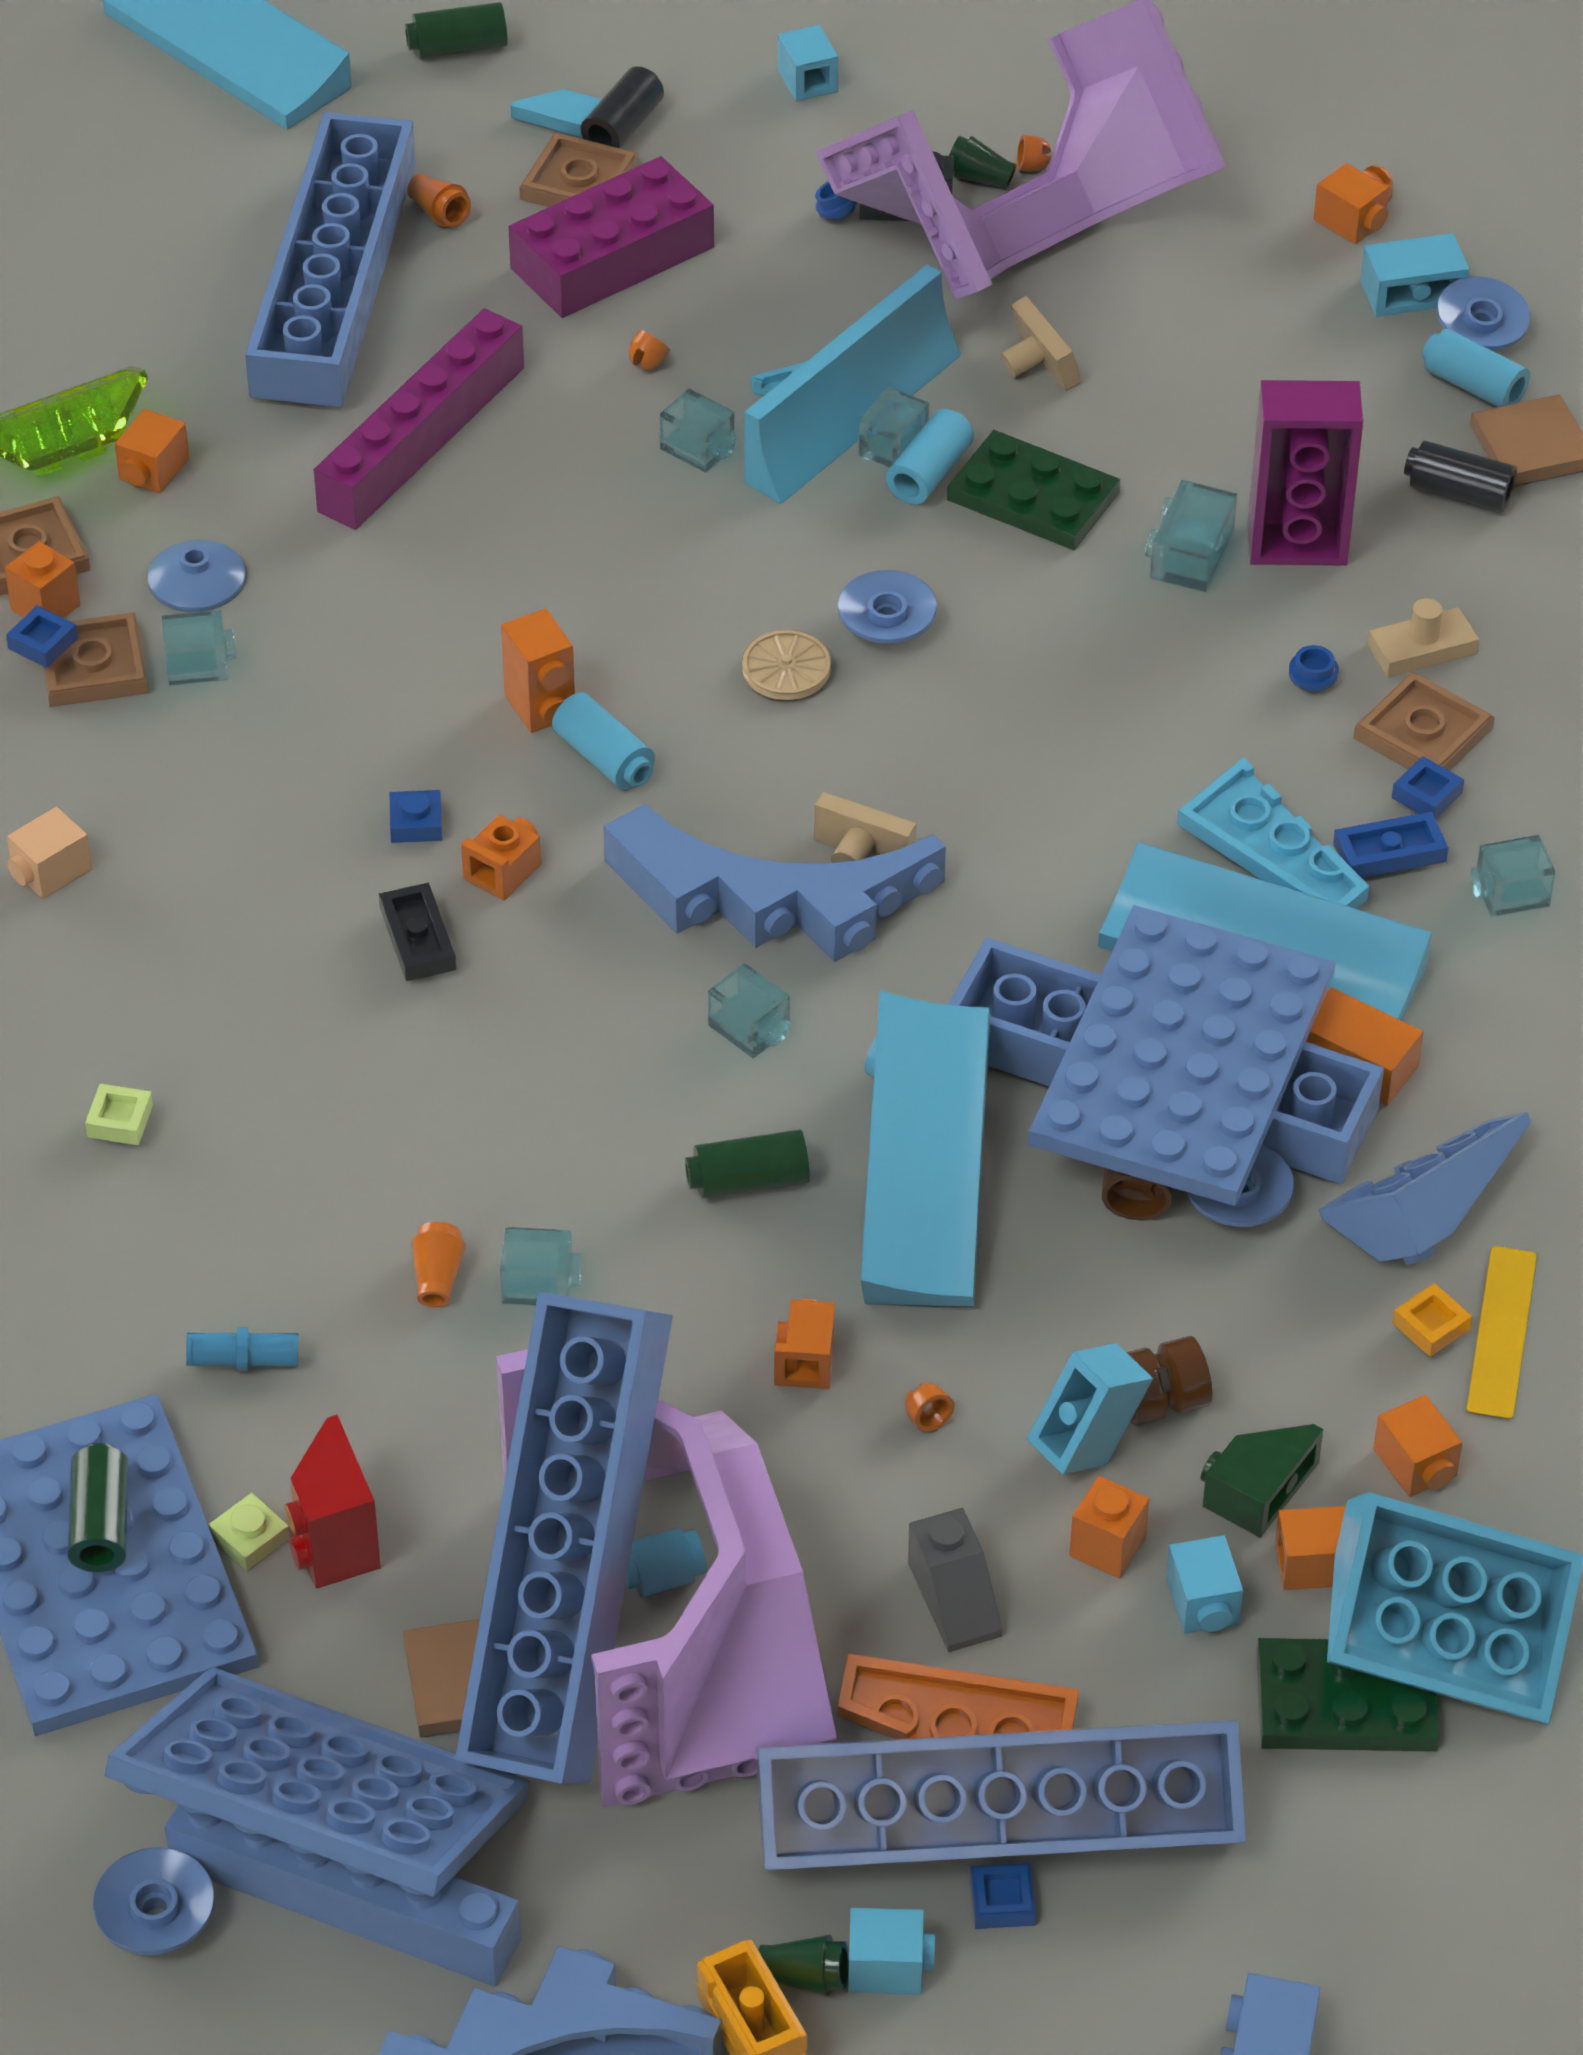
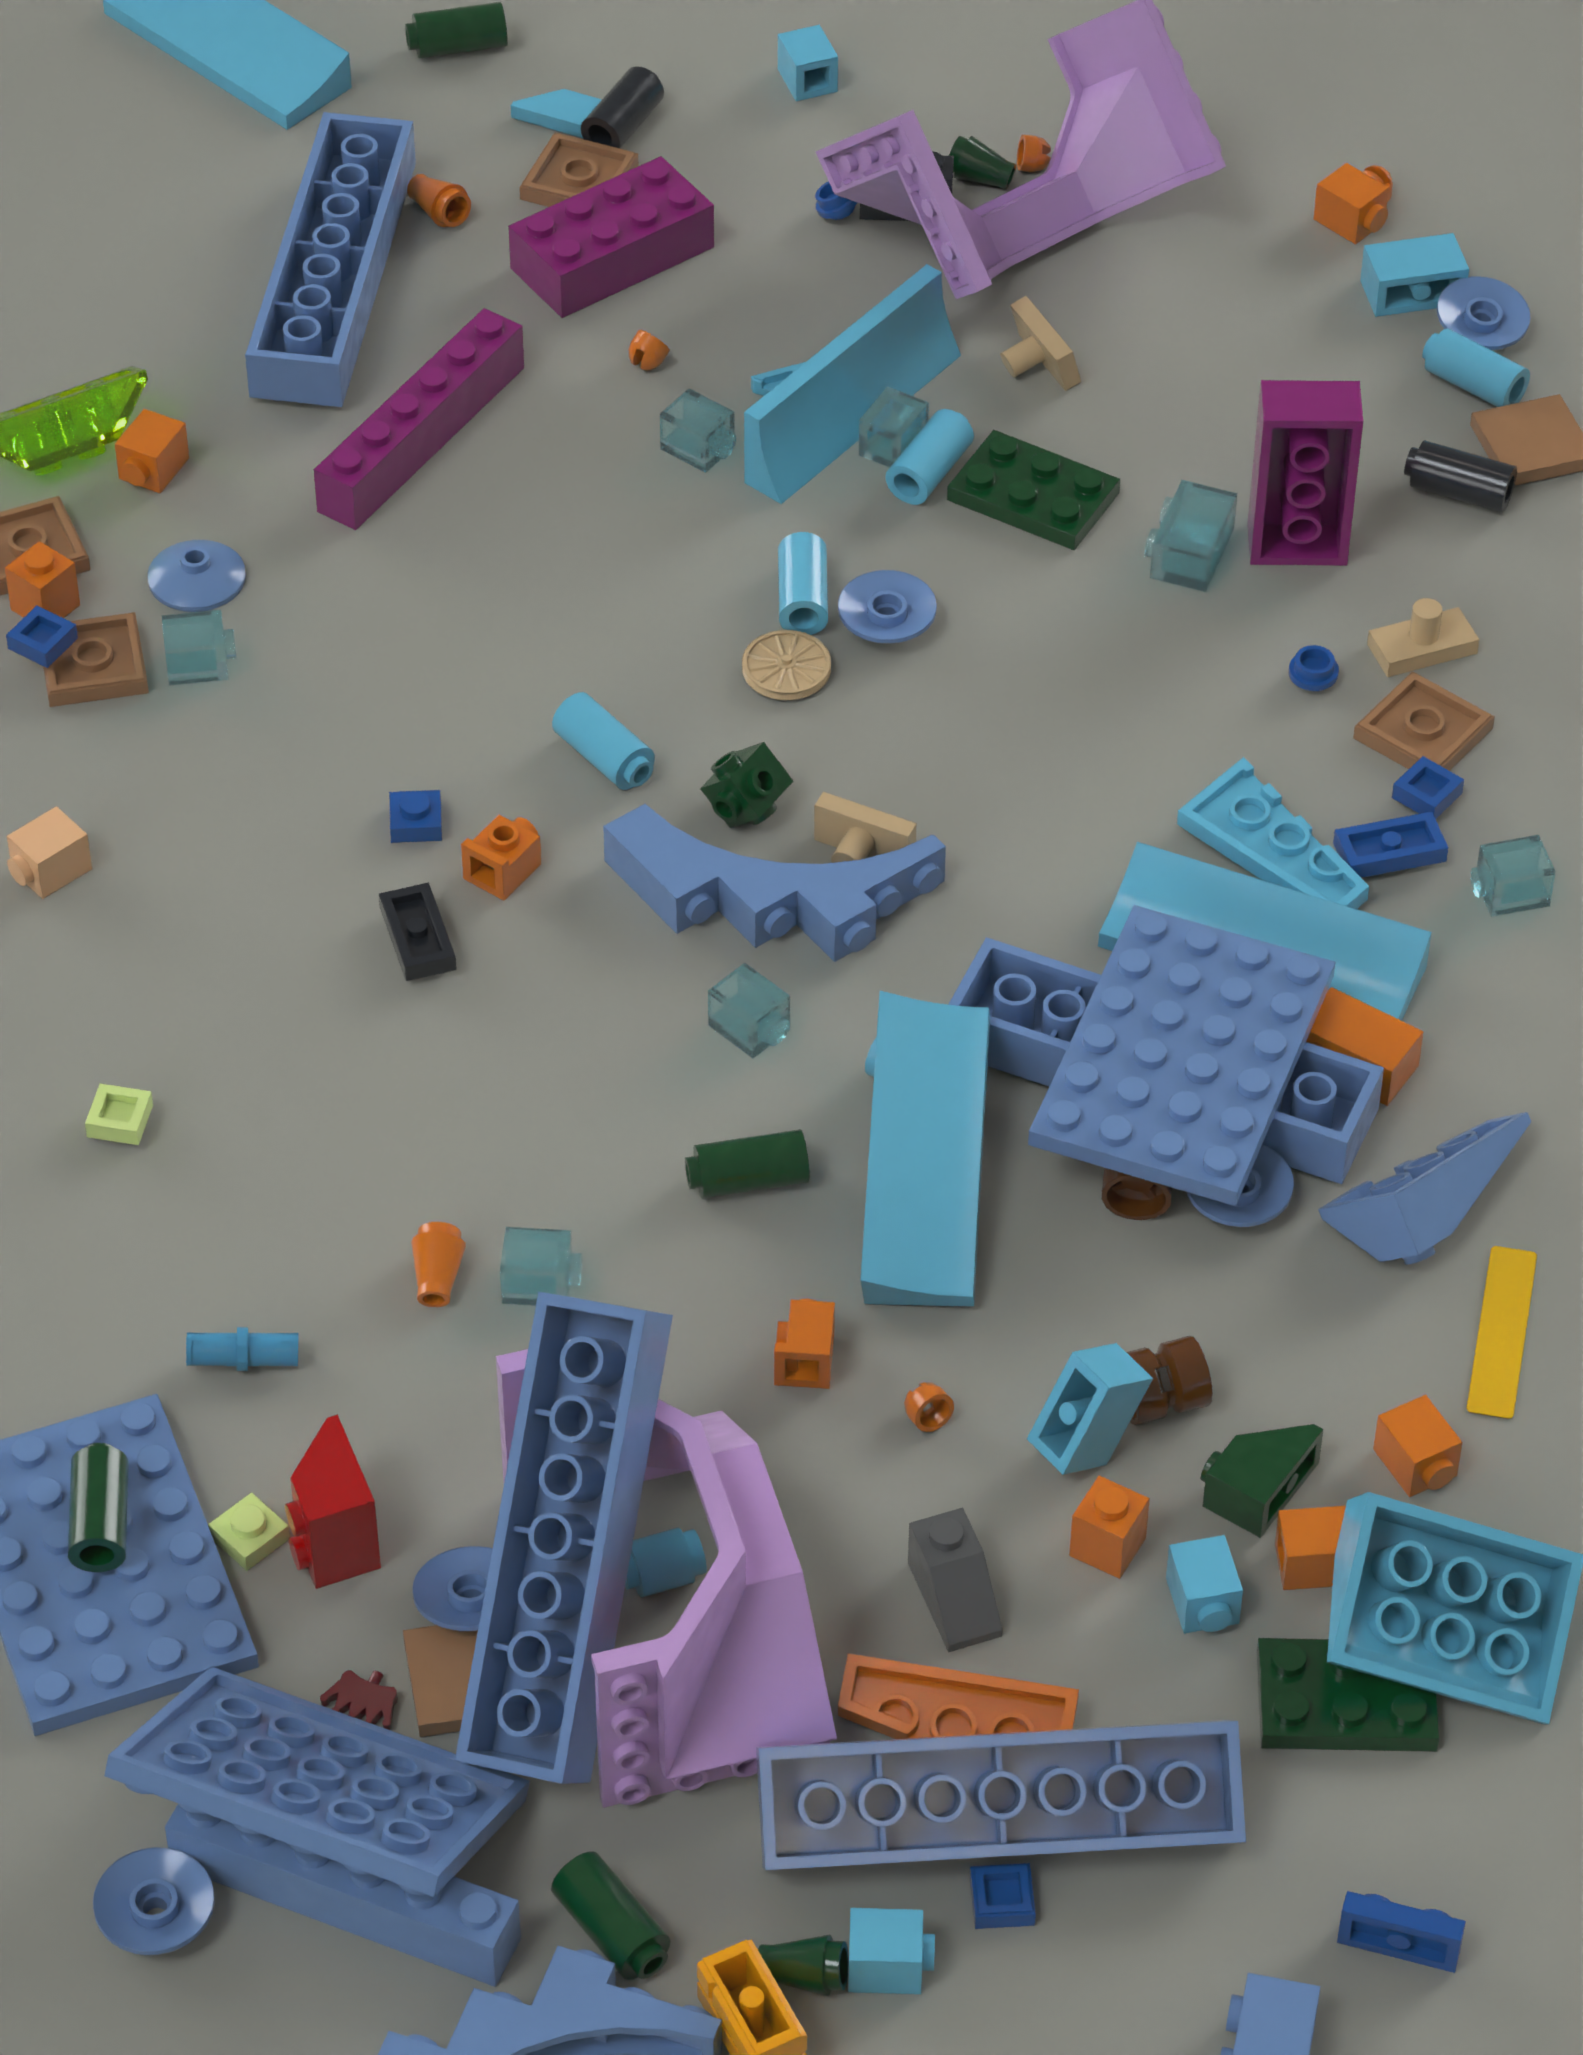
(362, 1698): none -> dark red piece
(453, 1587): none -> medium blue dish
(536, 667): orange brick -> none
(611, 1916): none -> dark green brick
(746, 785): none -> dark green brick
(803, 583): none -> medium azure brick
(1401, 1931): none -> blue plate
(1432, 1319): light orange plate -> none

